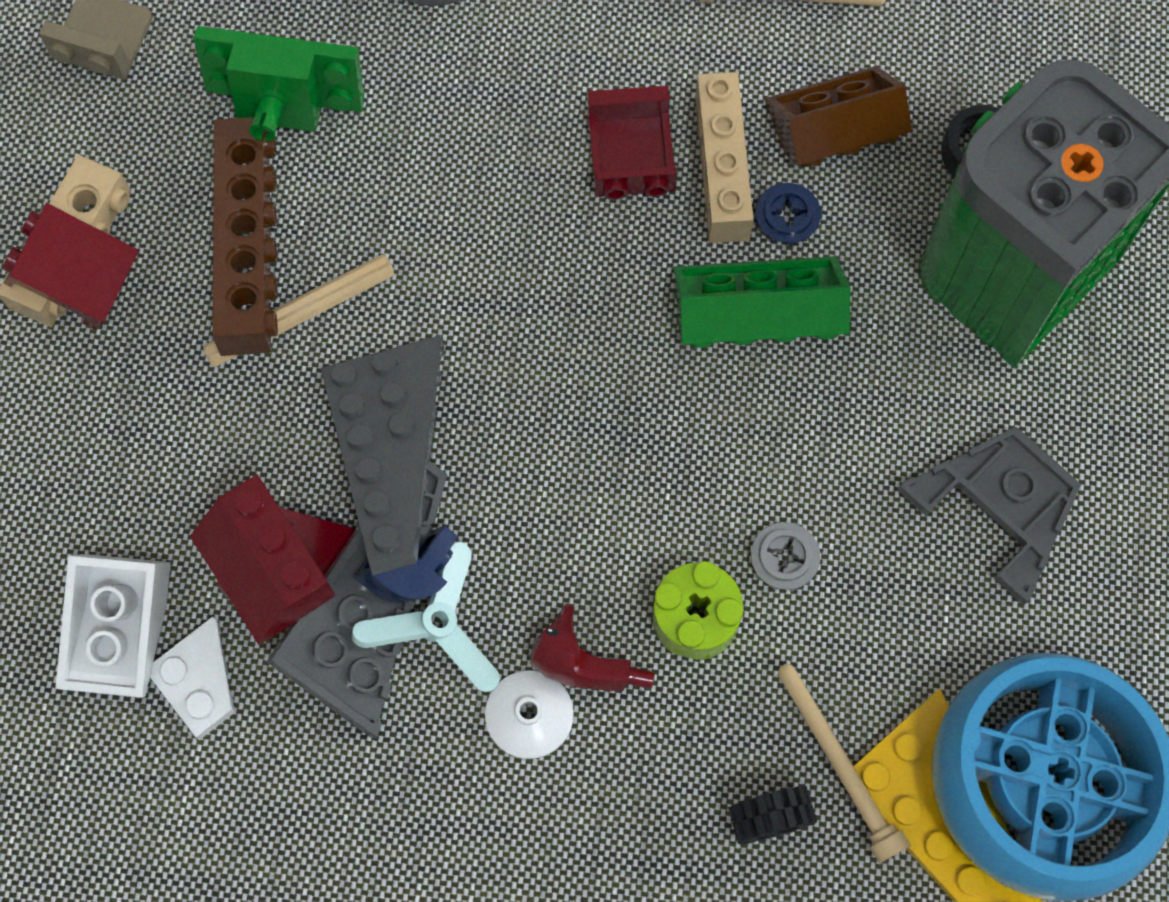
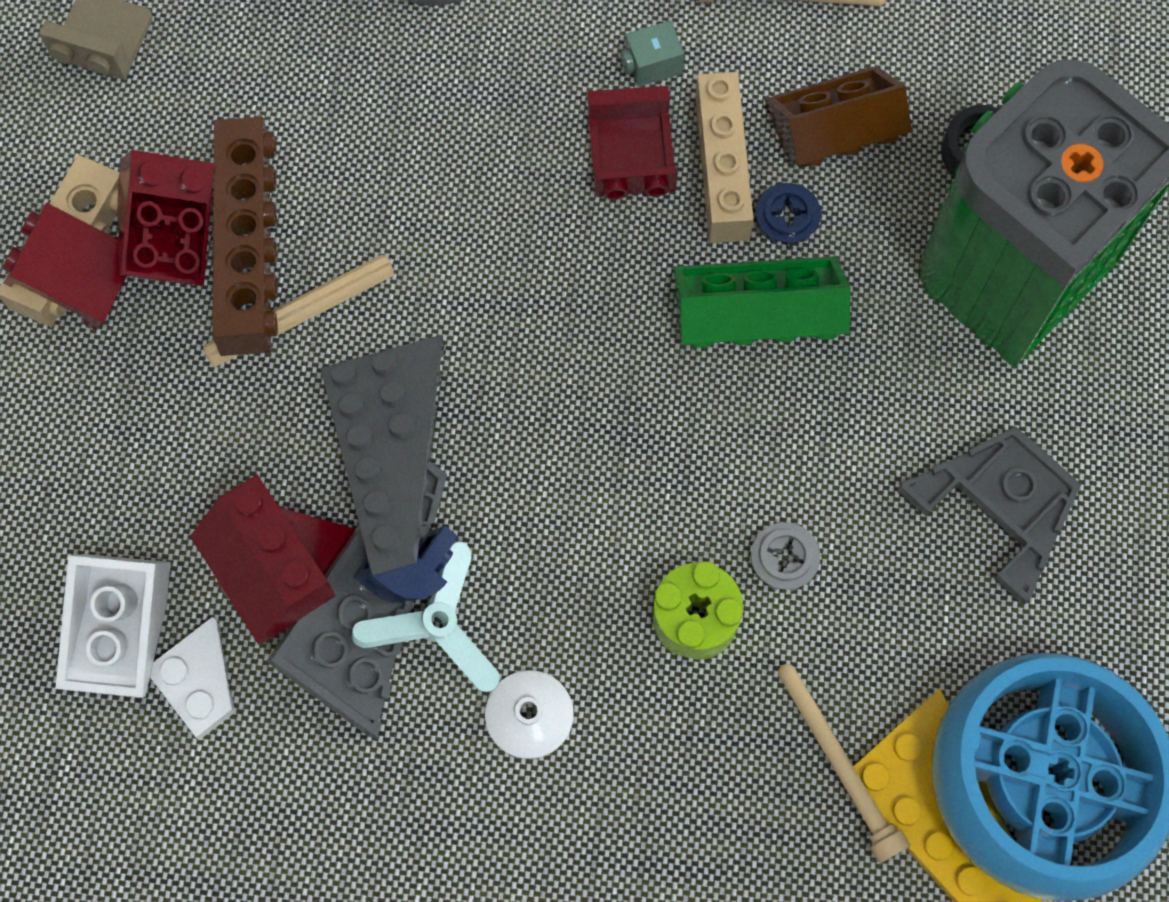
(164, 217): none -> dark red slope
(279, 78): green brick -> none
(562, 660): dark red animal -> none
(653, 54): none -> sand green brick
(772, 814): black tyre -> none

